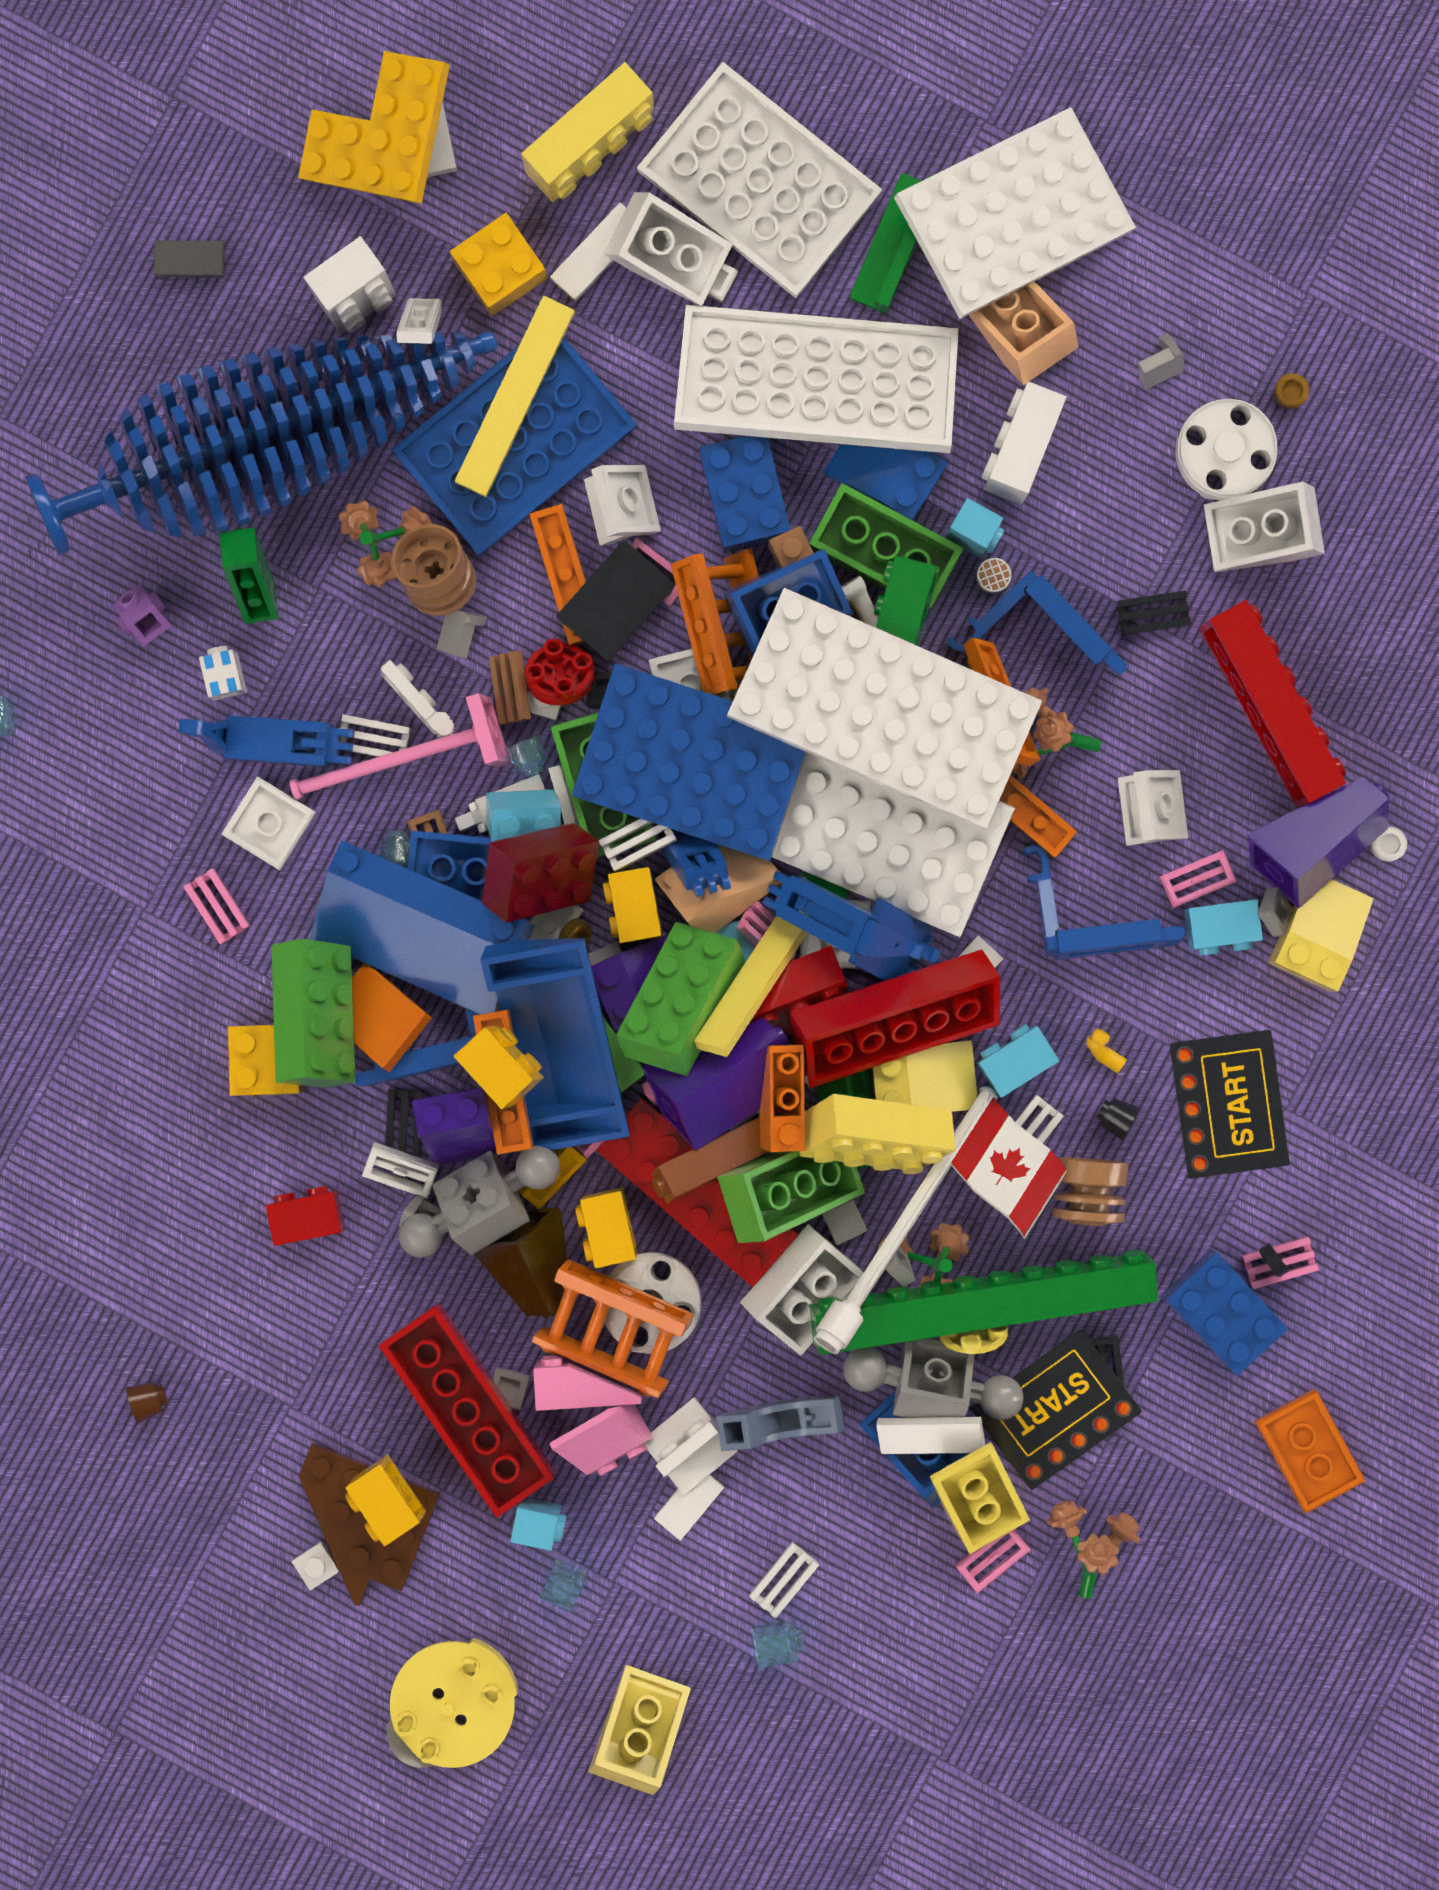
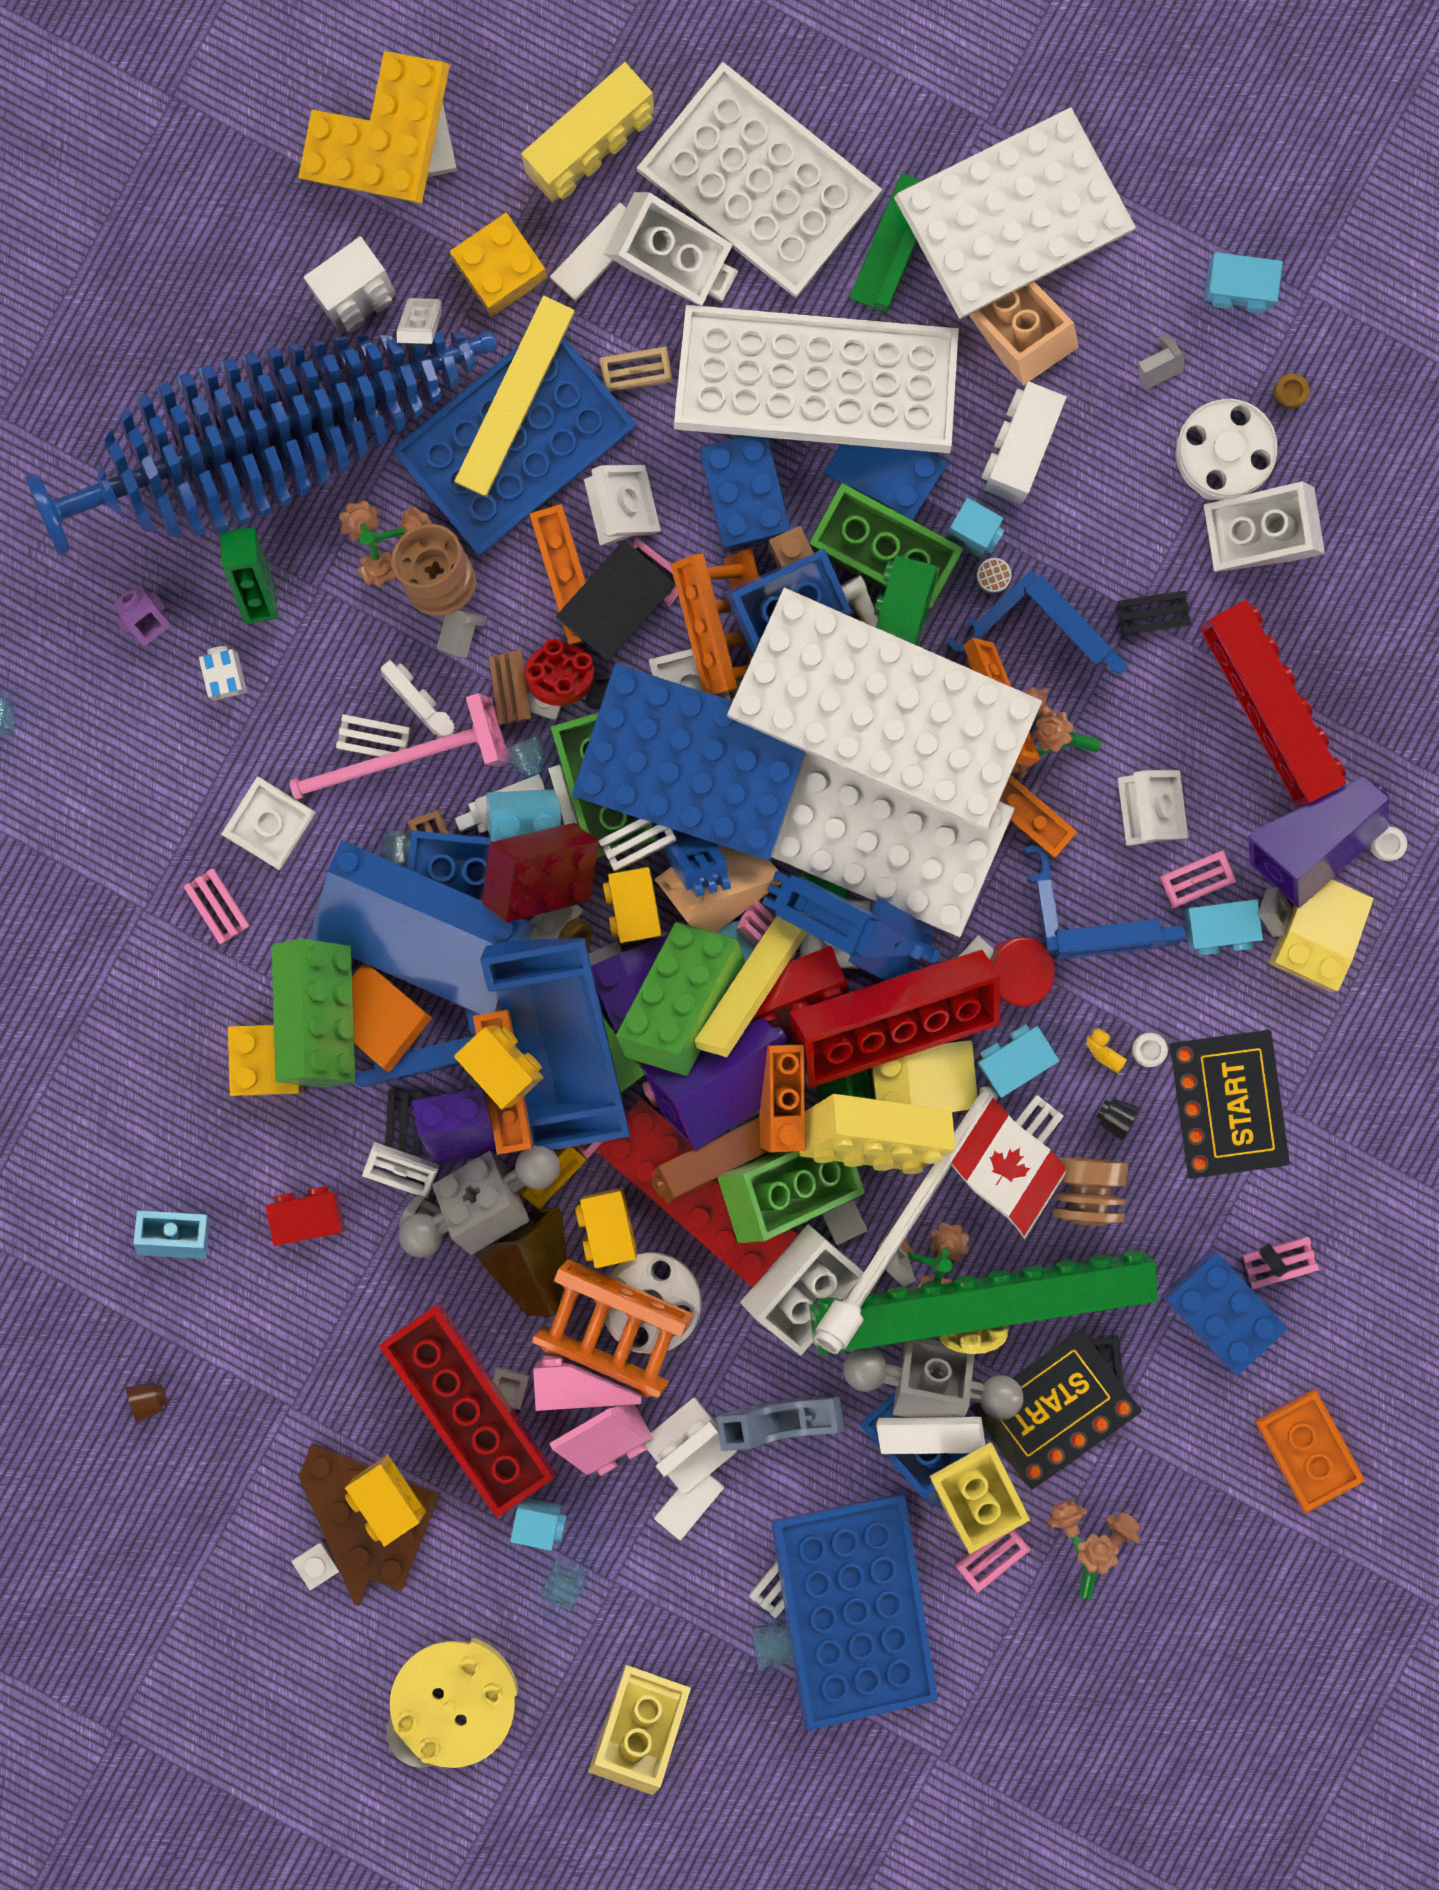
(171, 1234): none -> medium azure brick
(189, 259): dark grey tile -> none
(272, 740): blue hinge -> none
(639, 382): none -> tan tile
(854, 1611): none -> blue plate
(1023, 970): none -> red tile
(1149, 1049): none -> white tile
(1243, 282): none -> medium azure brick

